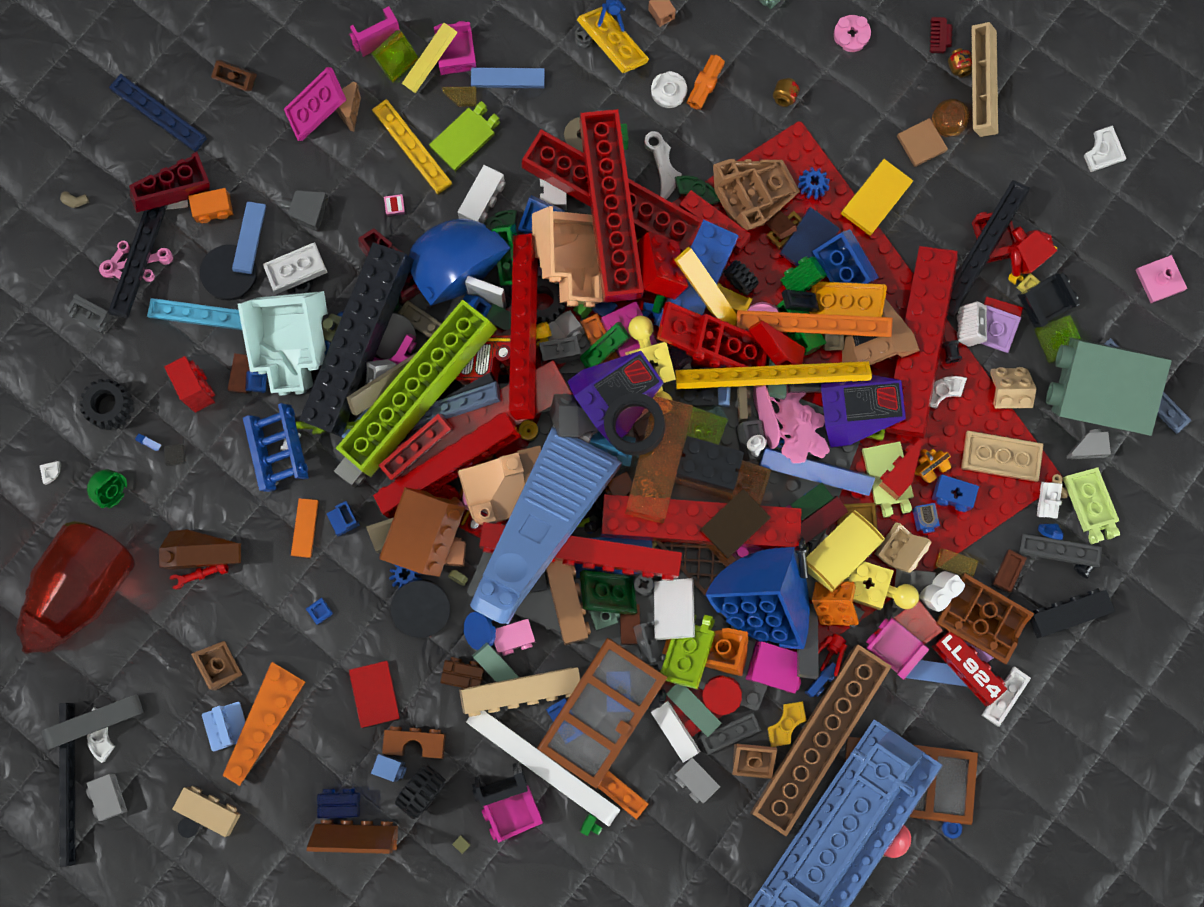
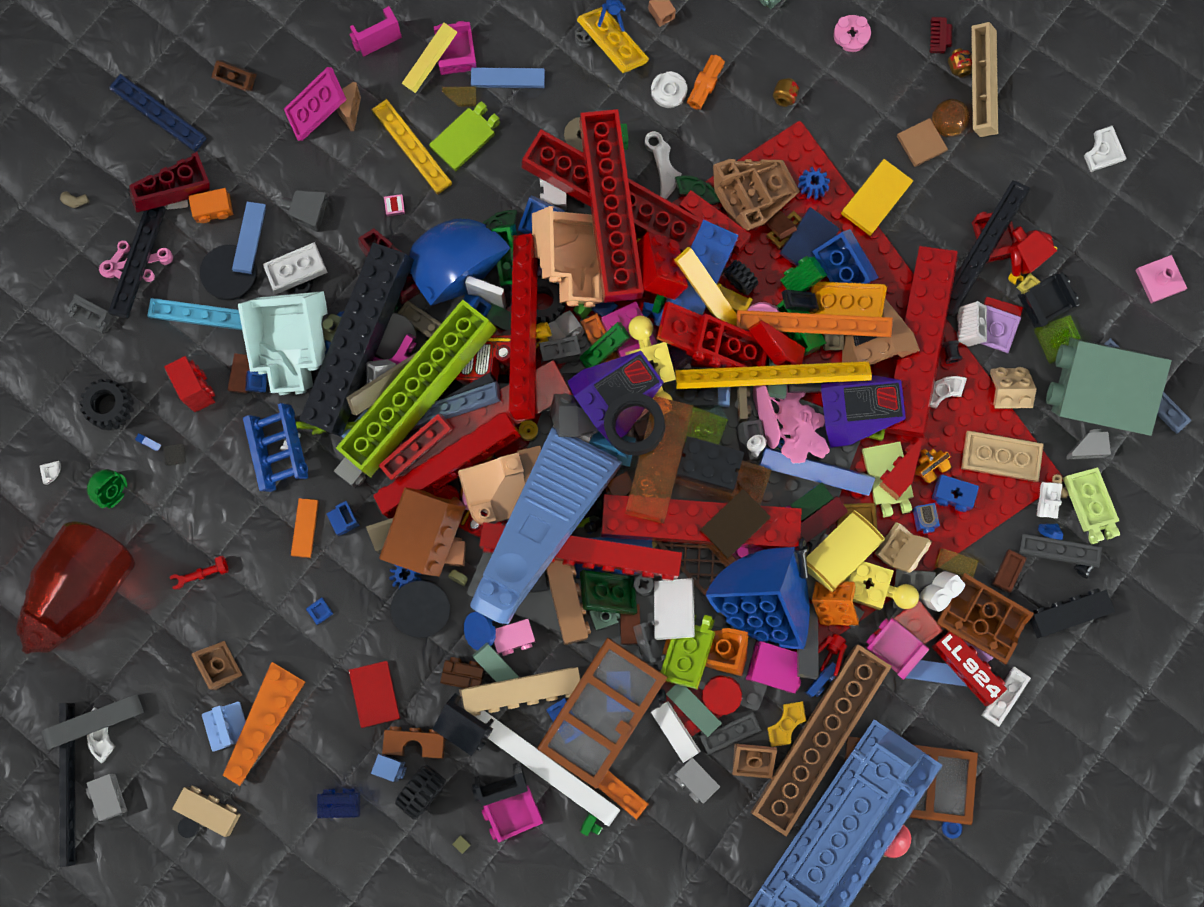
(193, 549): reddish brown wedge -> none
(353, 837): dark orange piece -> none
(395, 55): clear neon green tile -> none
(462, 727): none -> black panel
(482, 195): white brick -> none

